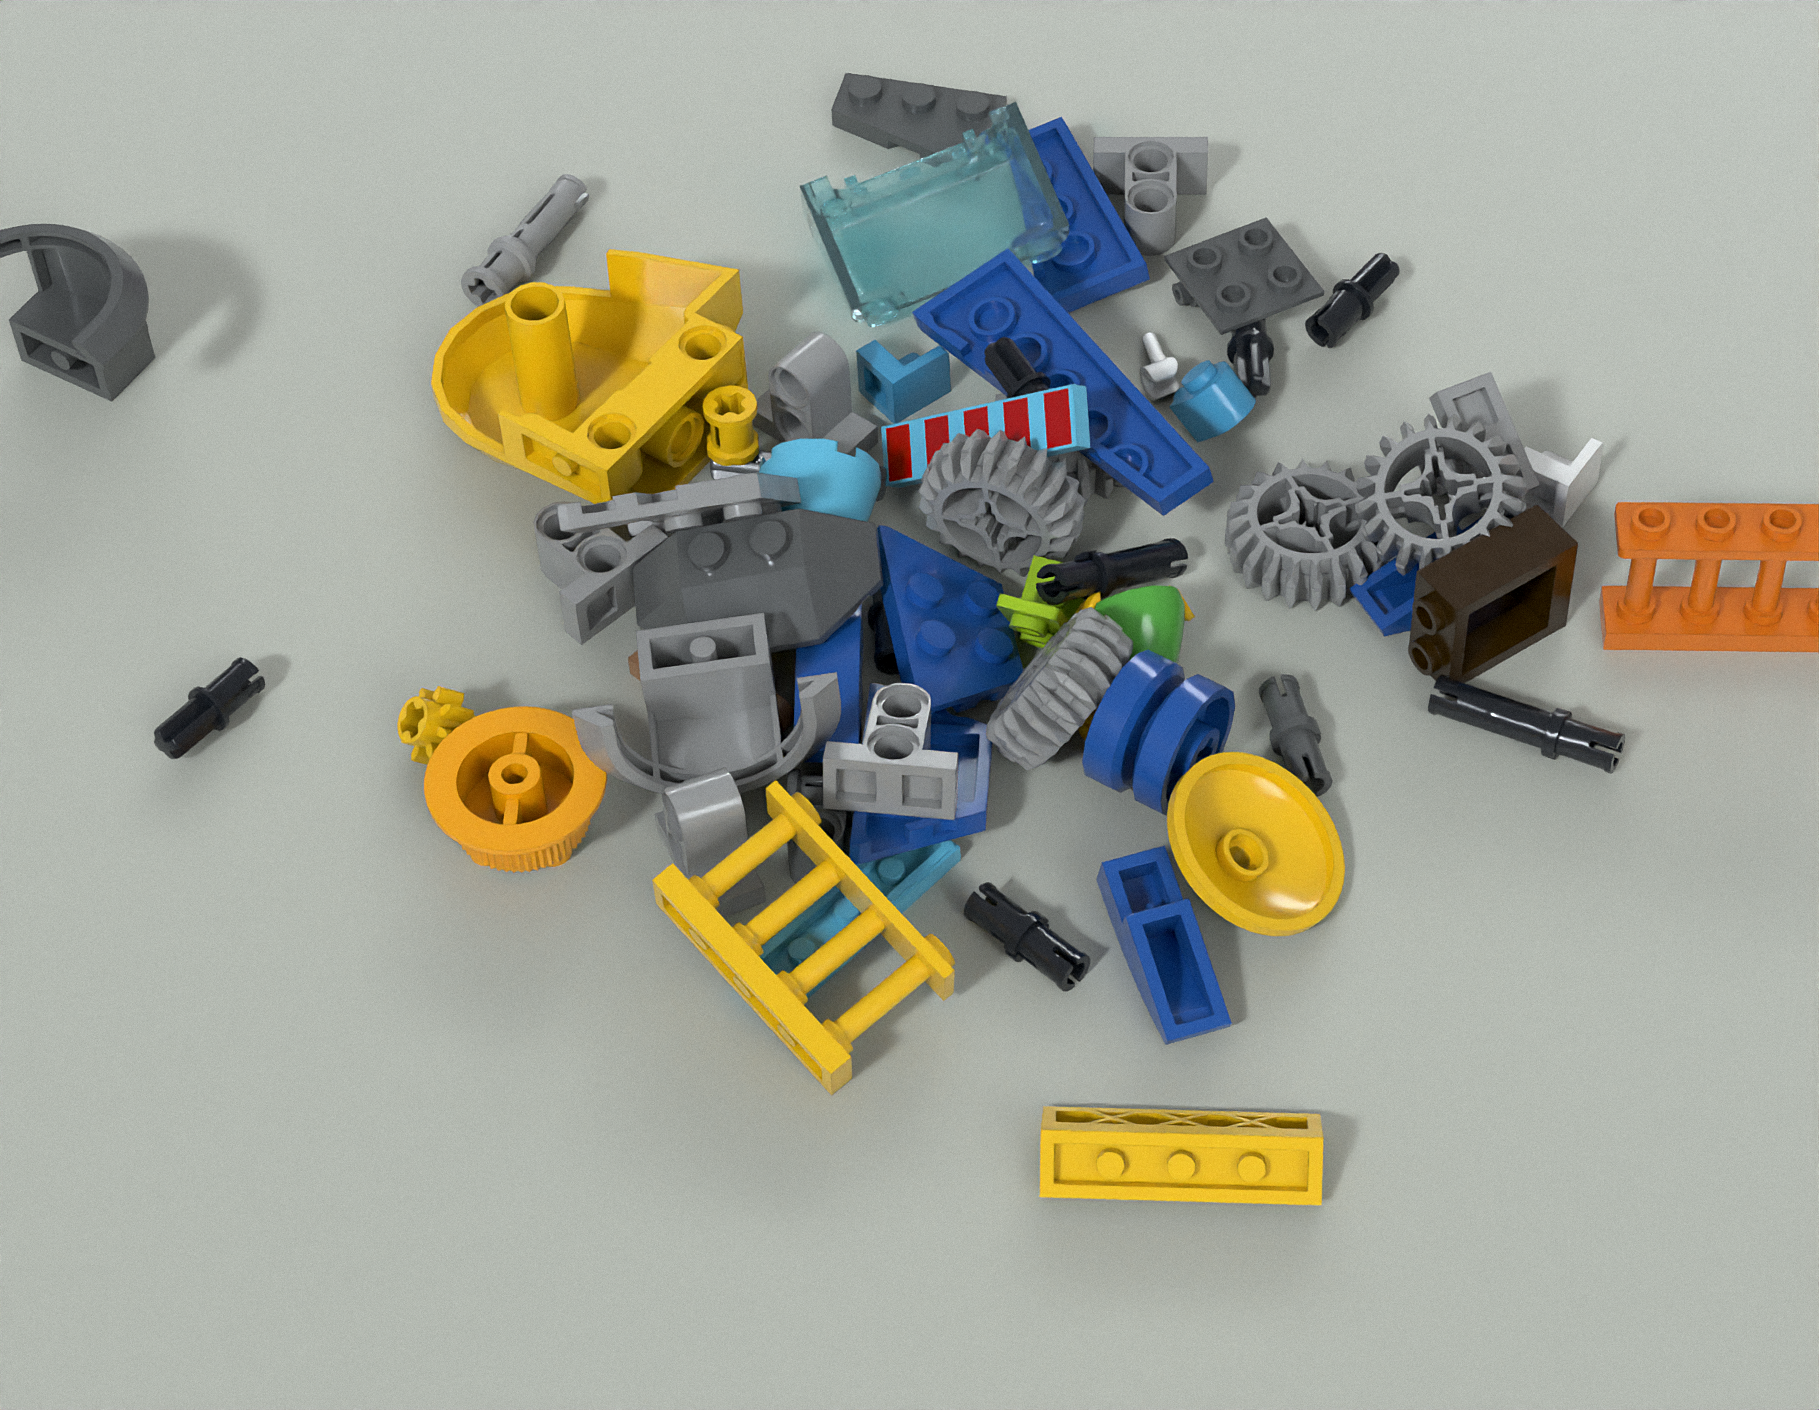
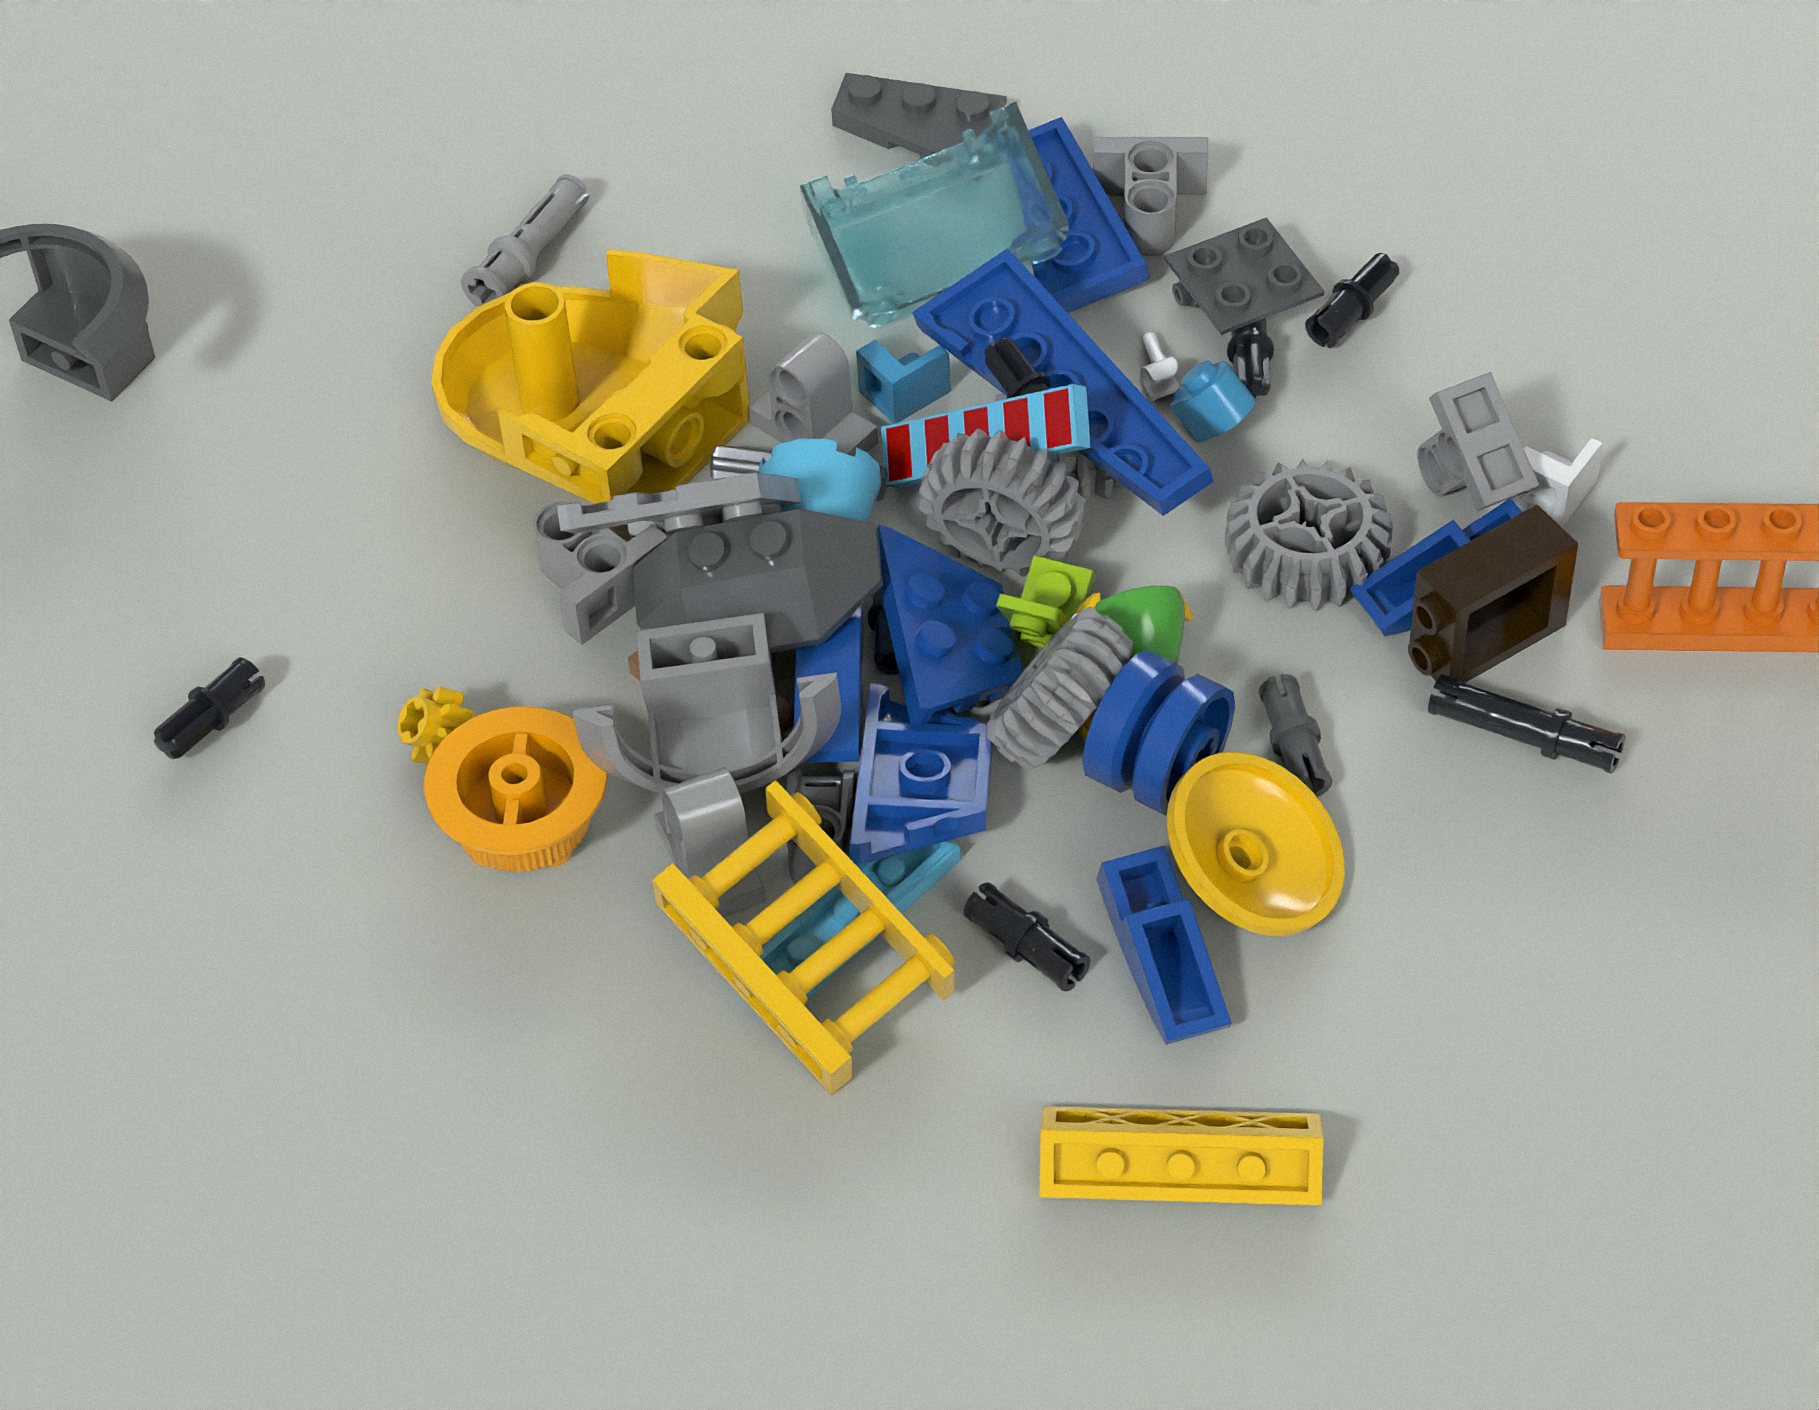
(730, 418): yellow bush -> none
(895, 764): light grey tile -> none
(1111, 571): black pin -> none
(1415, 499): light grey gear -> none

